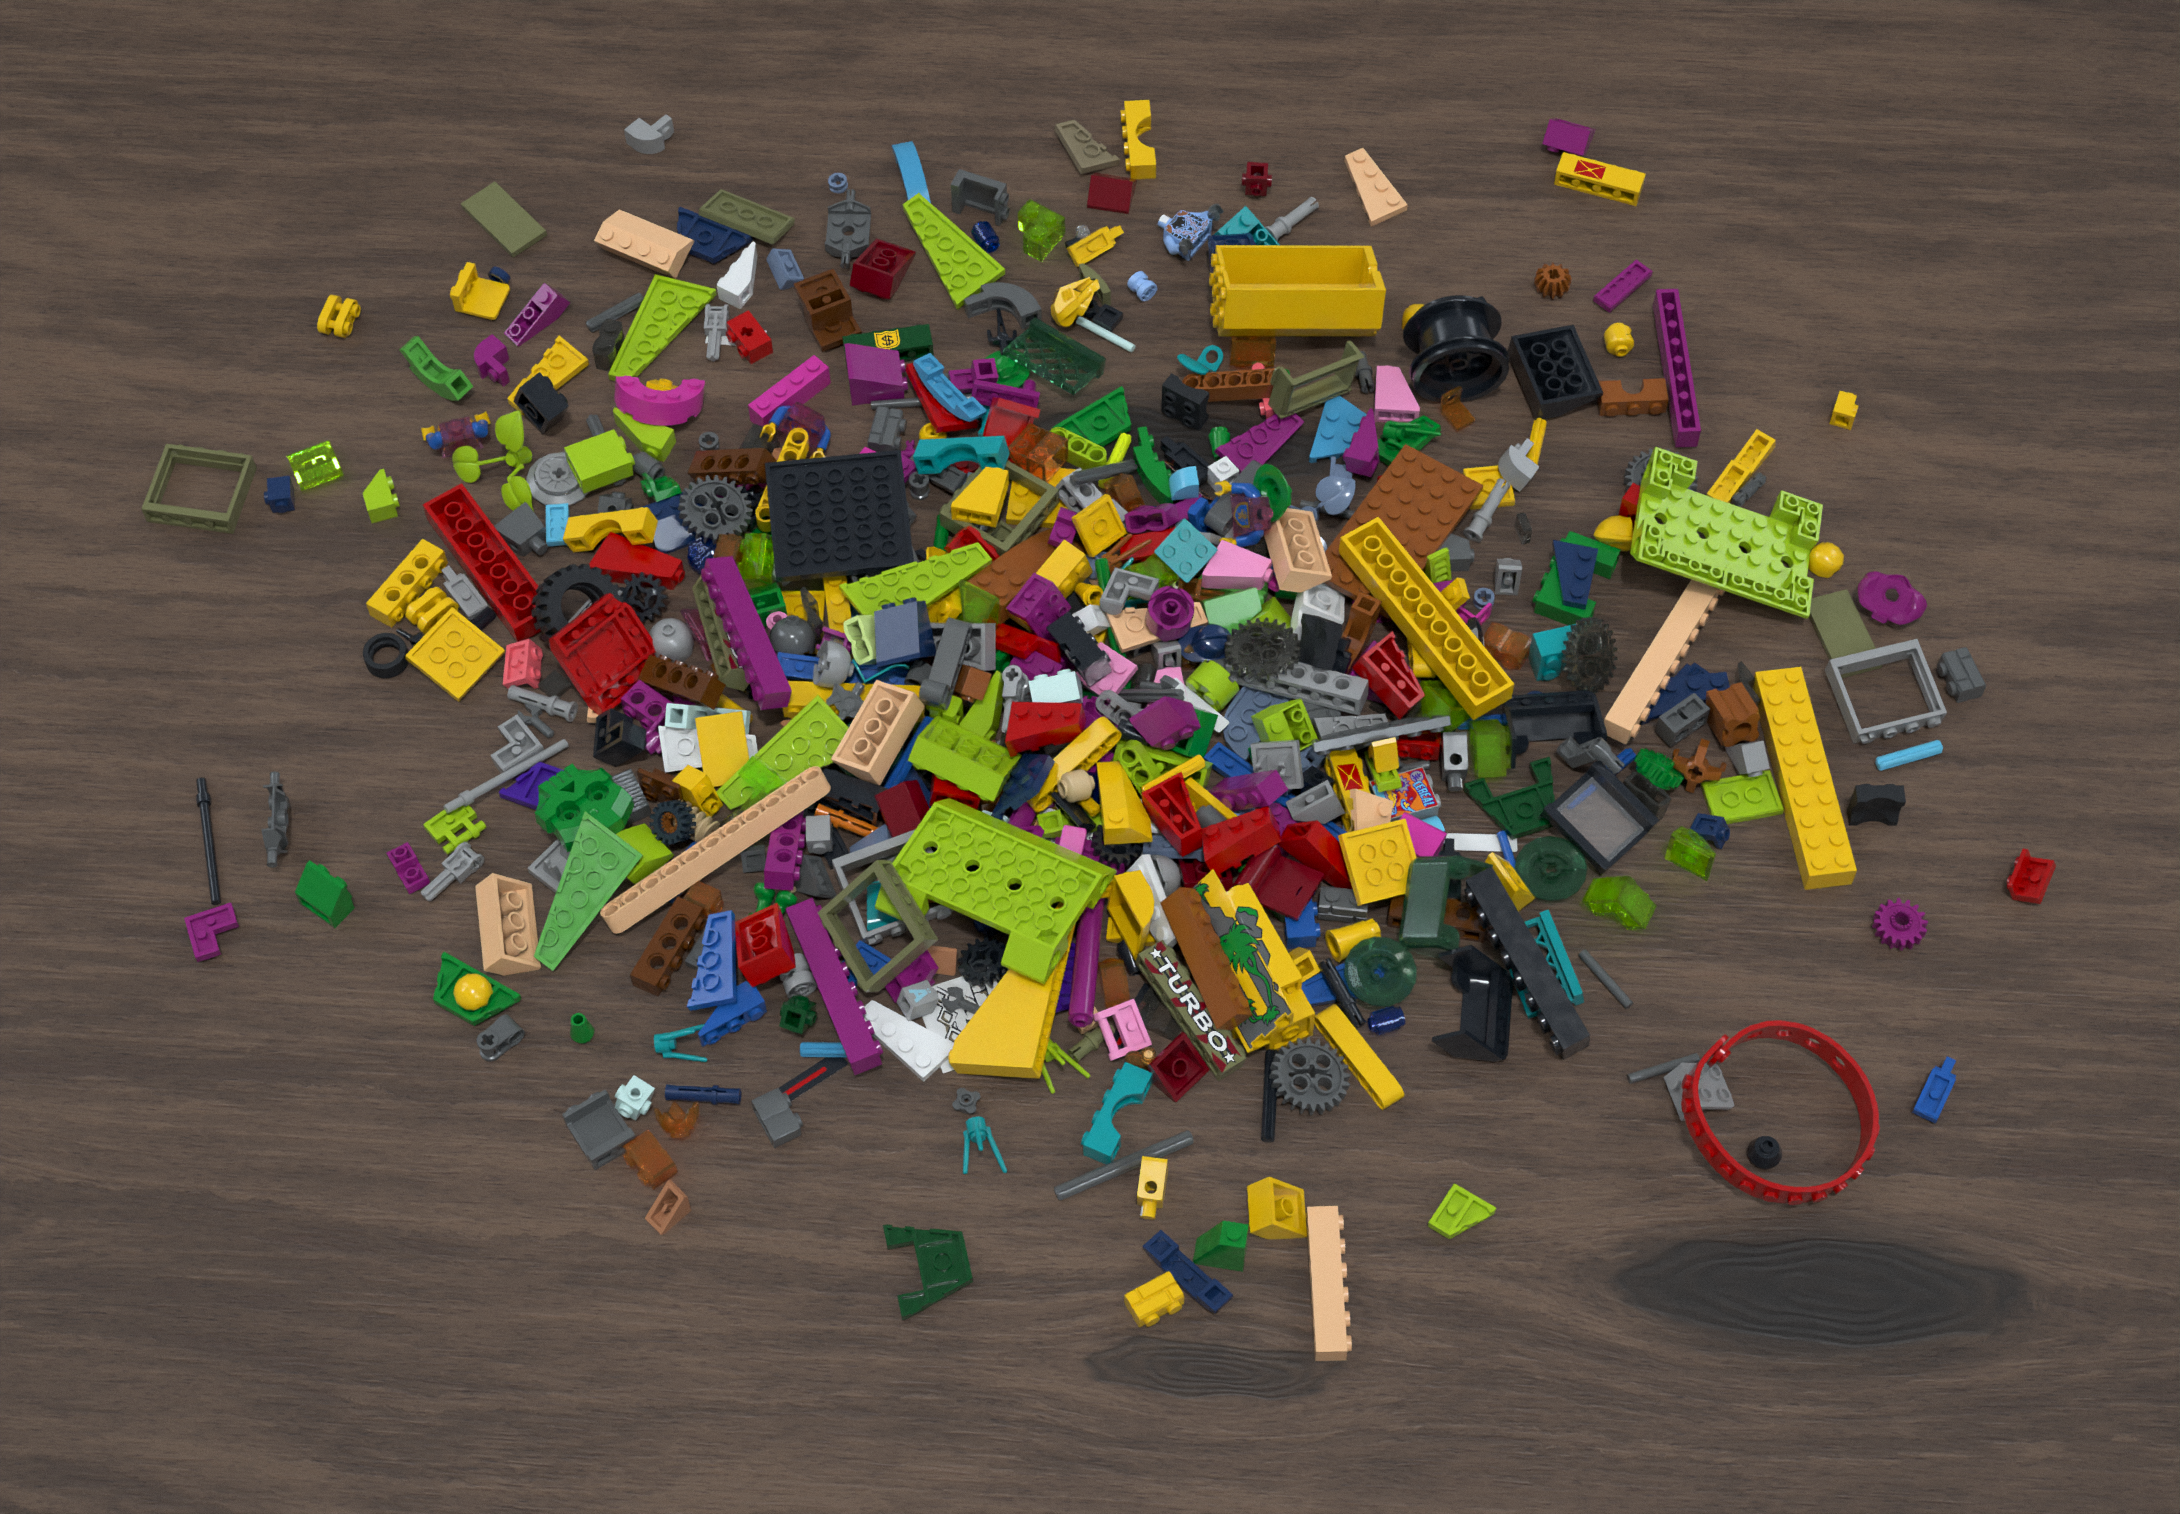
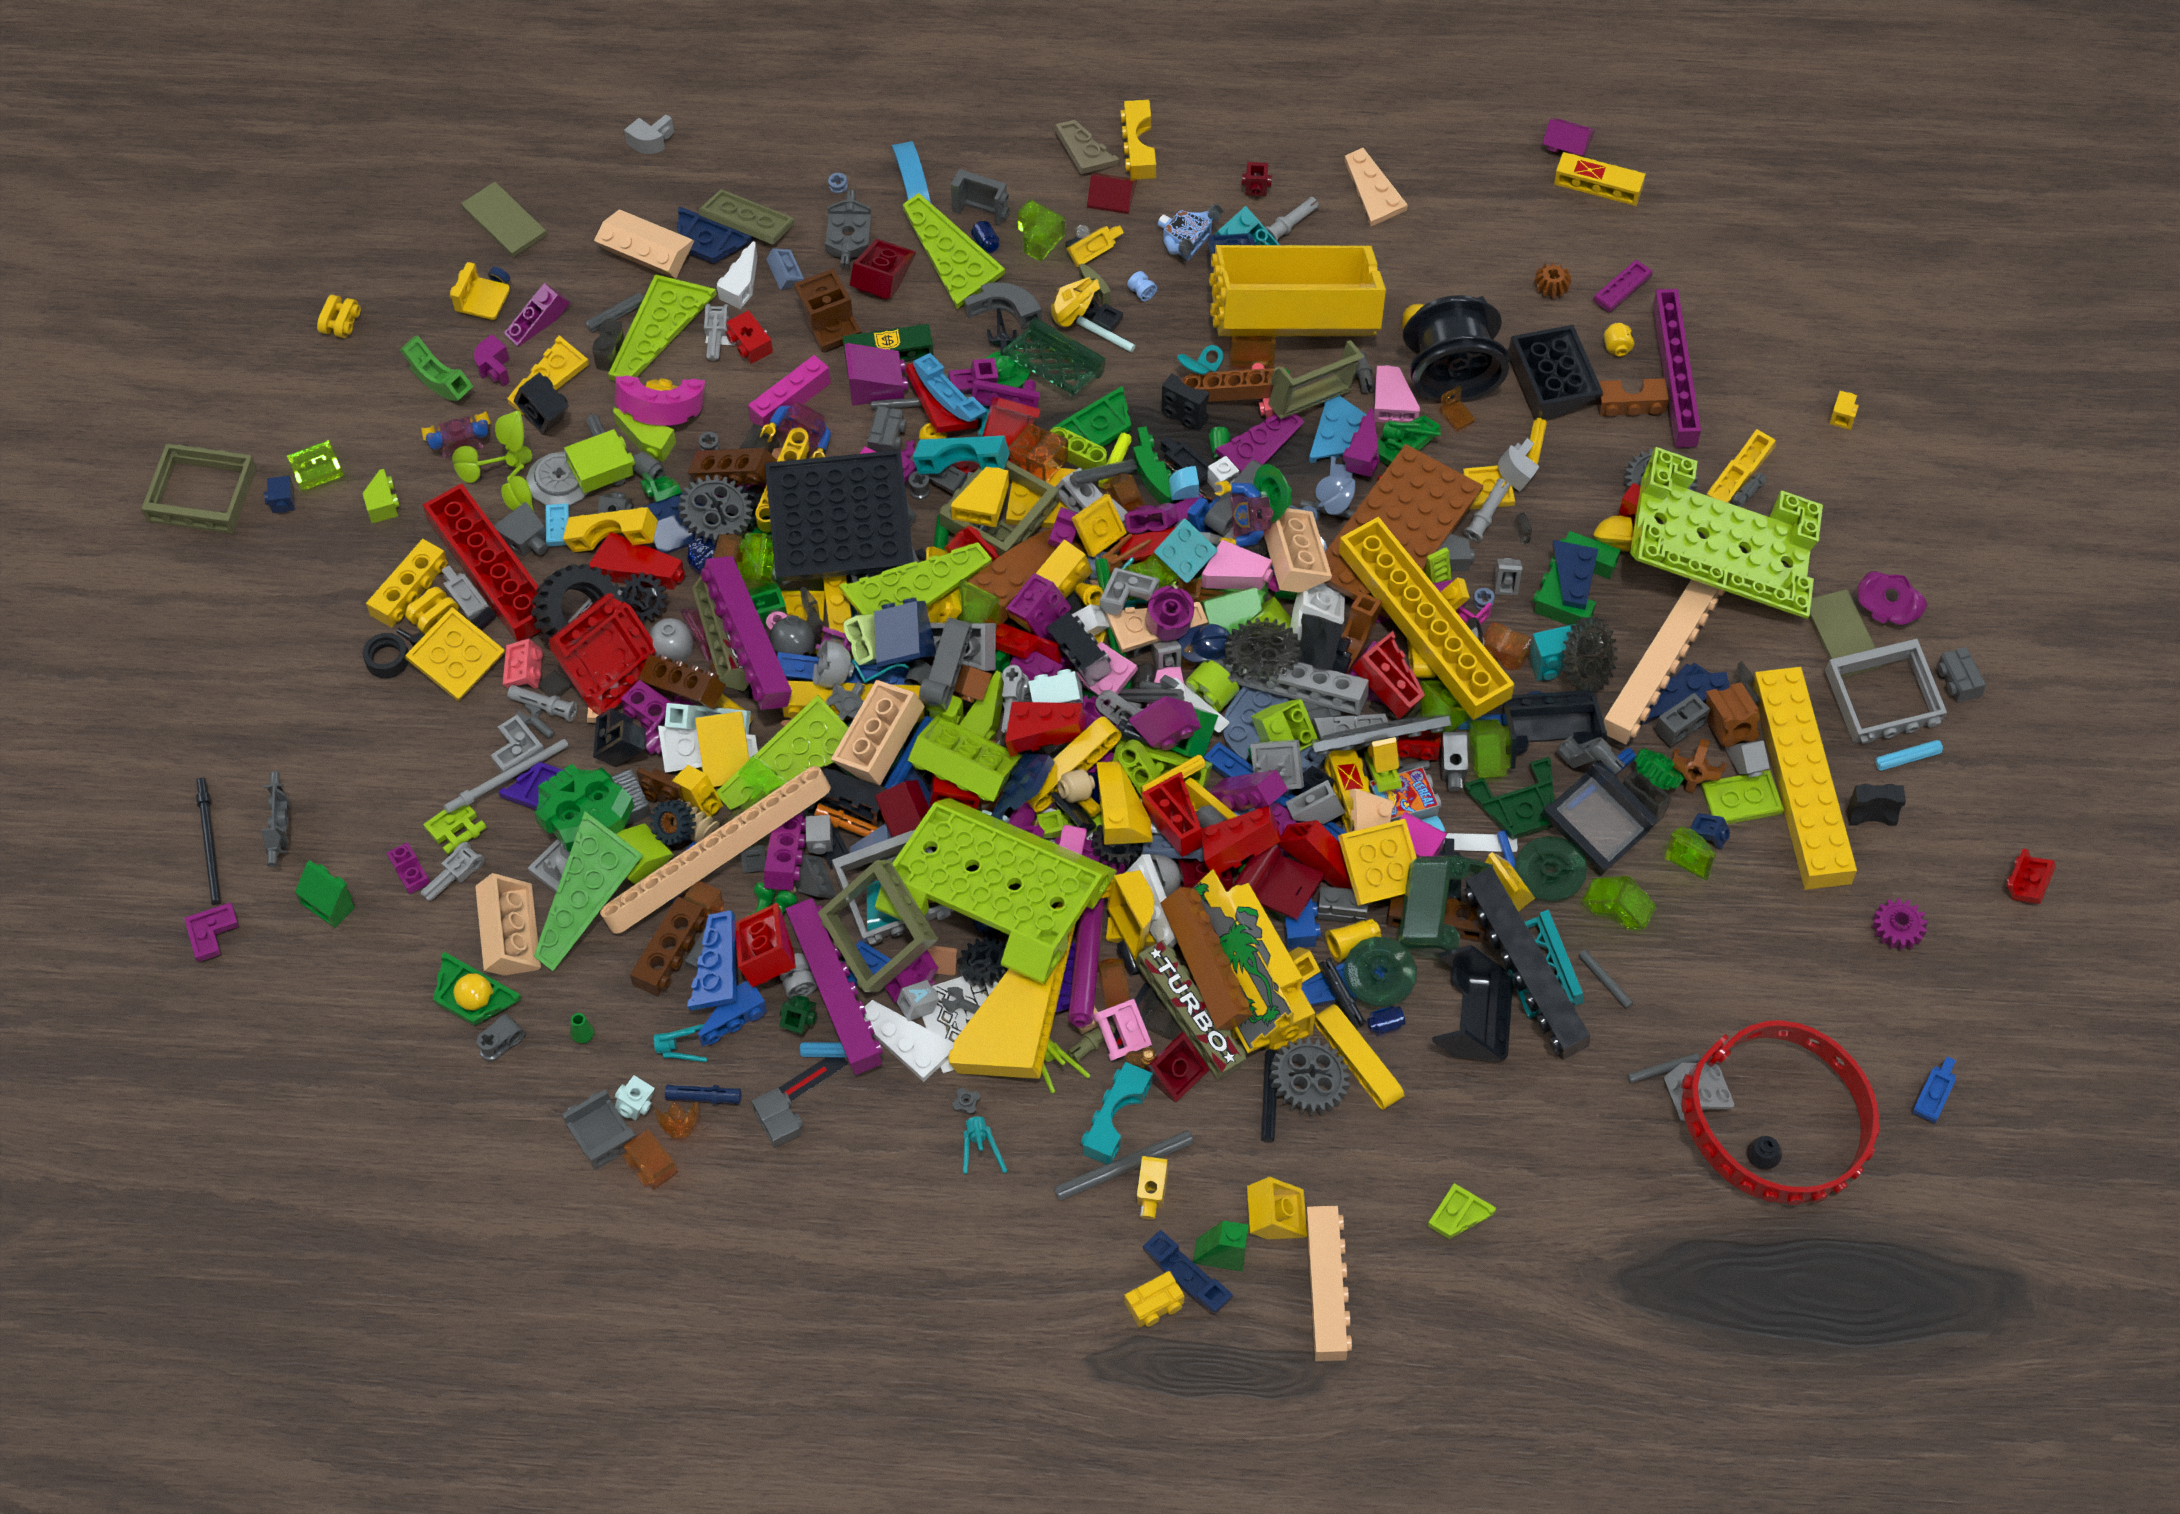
(668, 1208): nougat slope -> none
(941, 1264): dark green wing -> none
(1825, 559): yellow hair -> none

